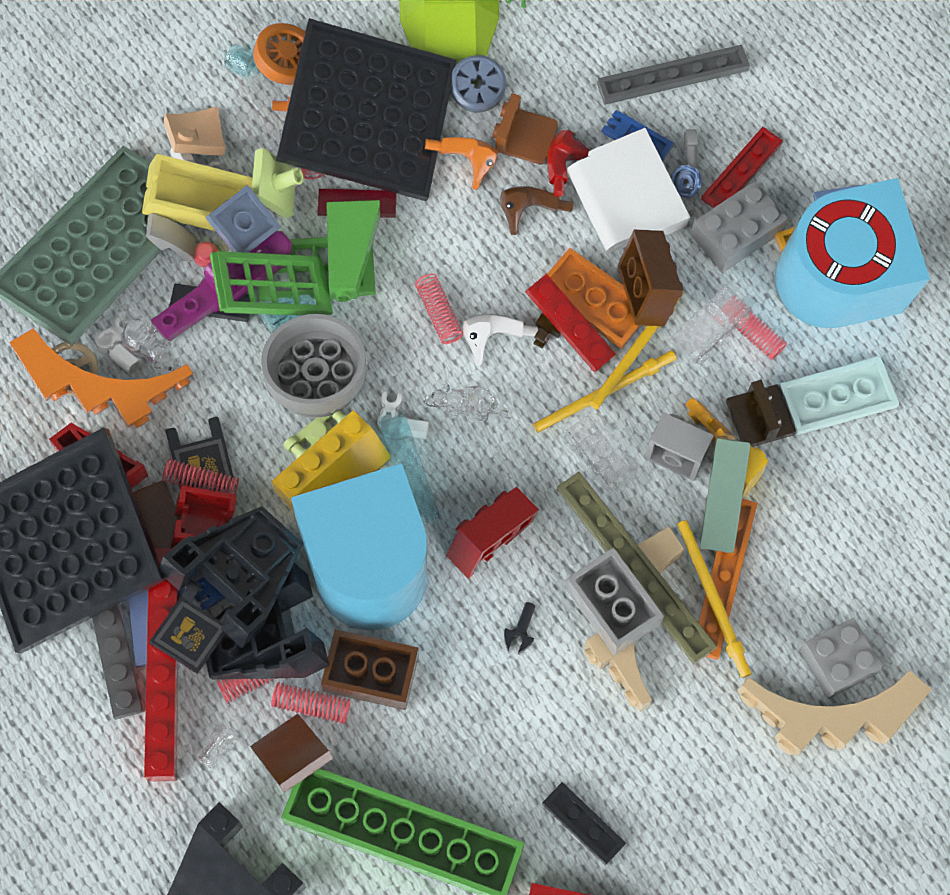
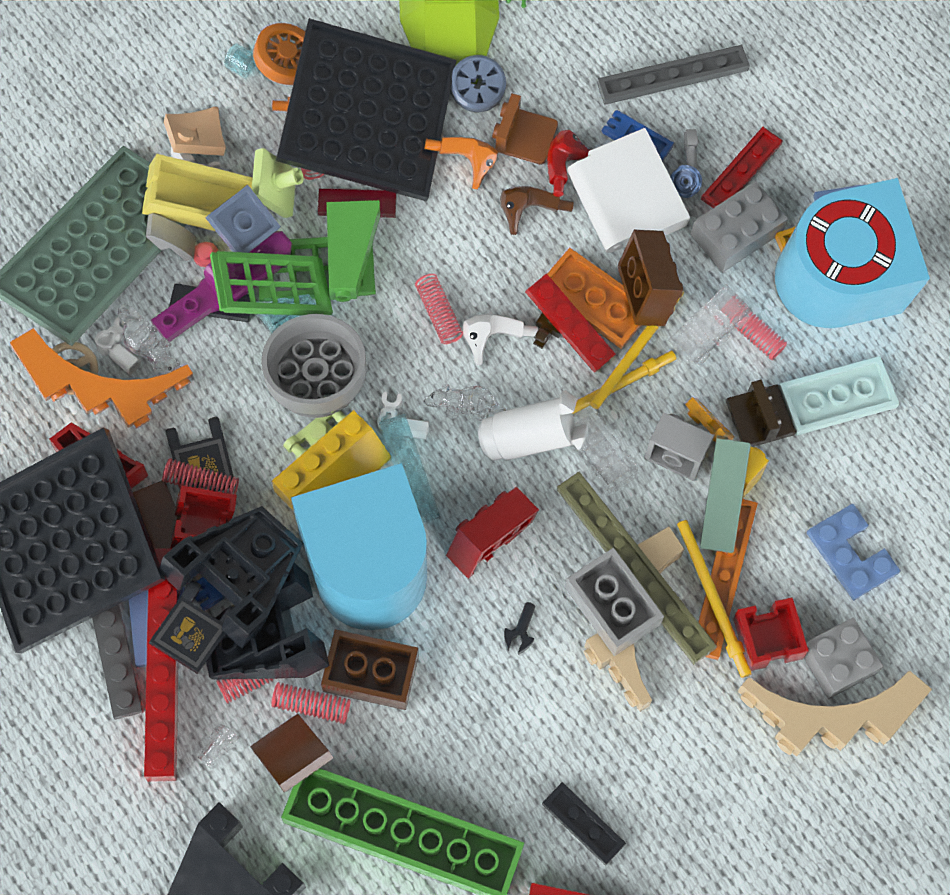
(532, 429): none -> white piece
(771, 634): none -> red piece
(831, 541): none -> medium blue plate

